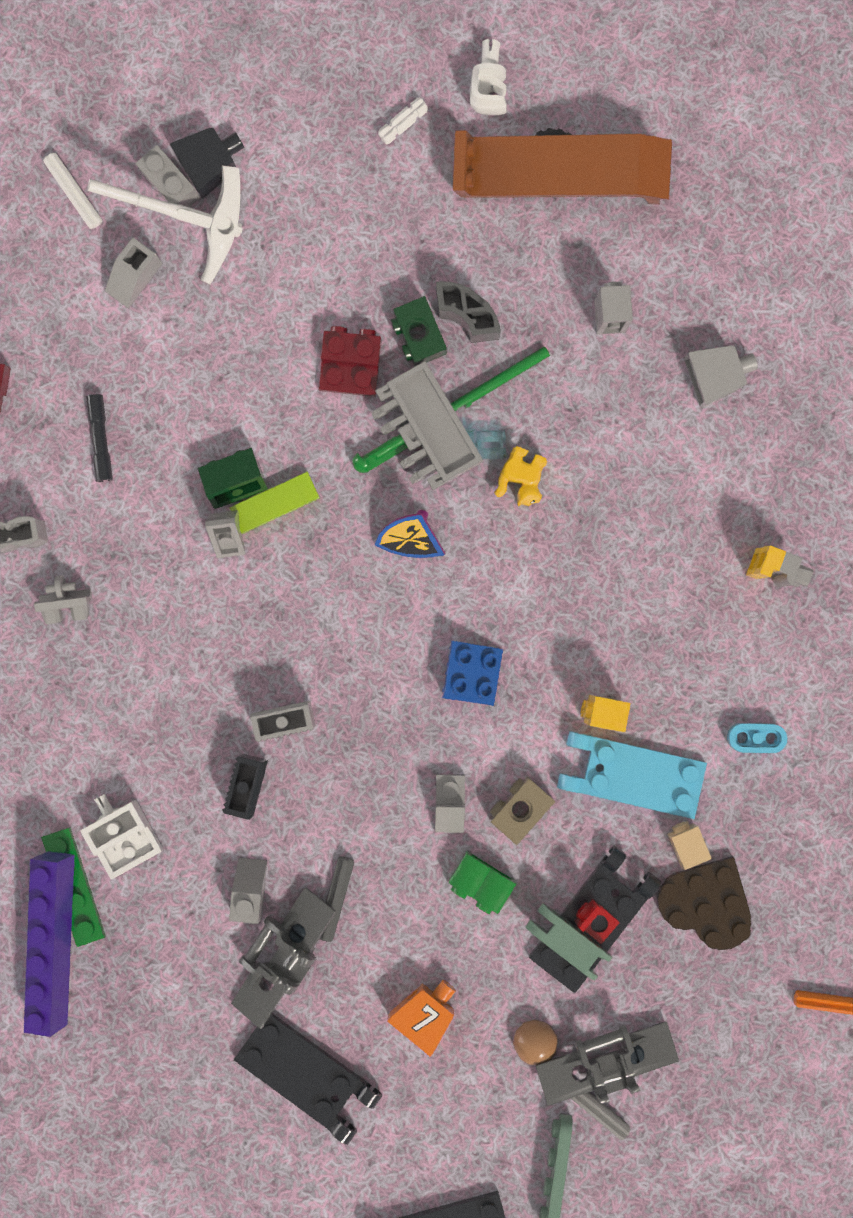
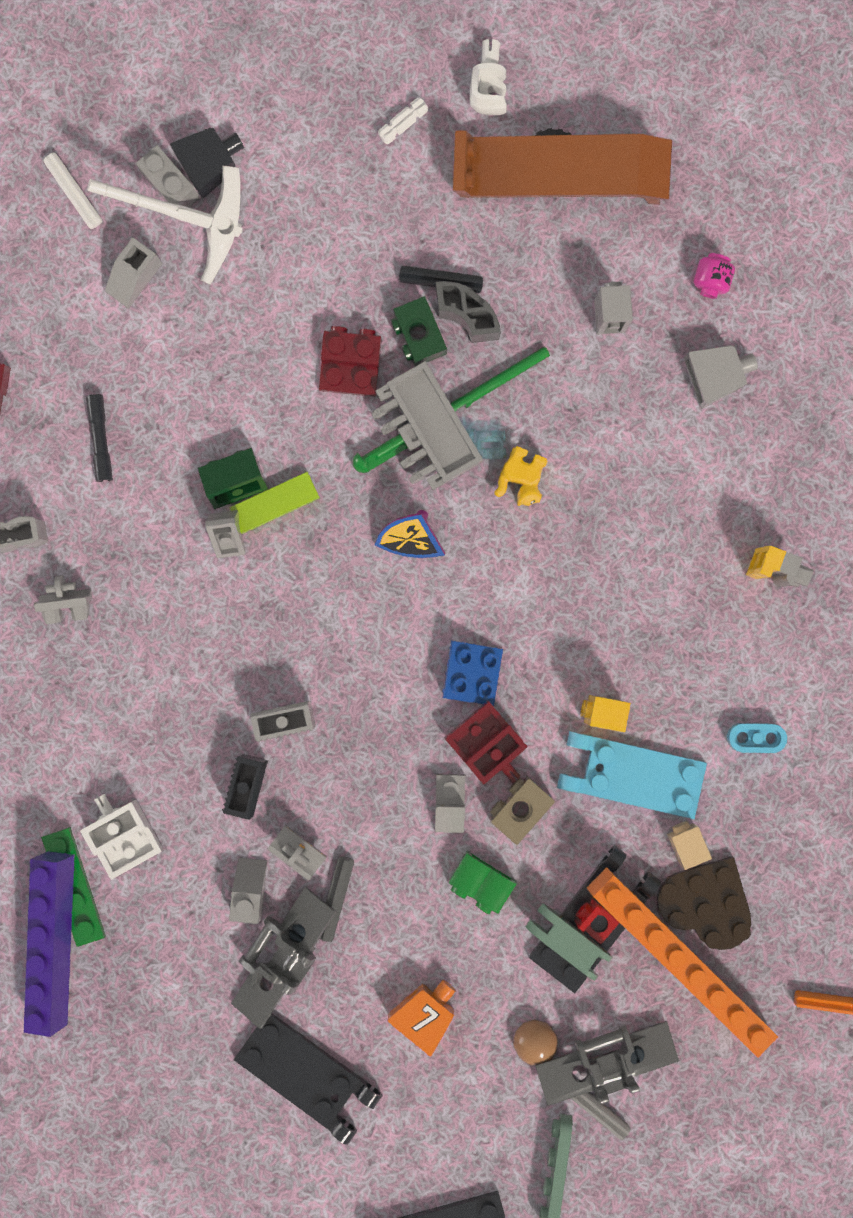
(297, 852): none -> light grey hips
(429, 277): none -> black axle
(487, 744): none -> dark red plate
(682, 962): none -> orange brick
(714, 275): none -> dark pink head

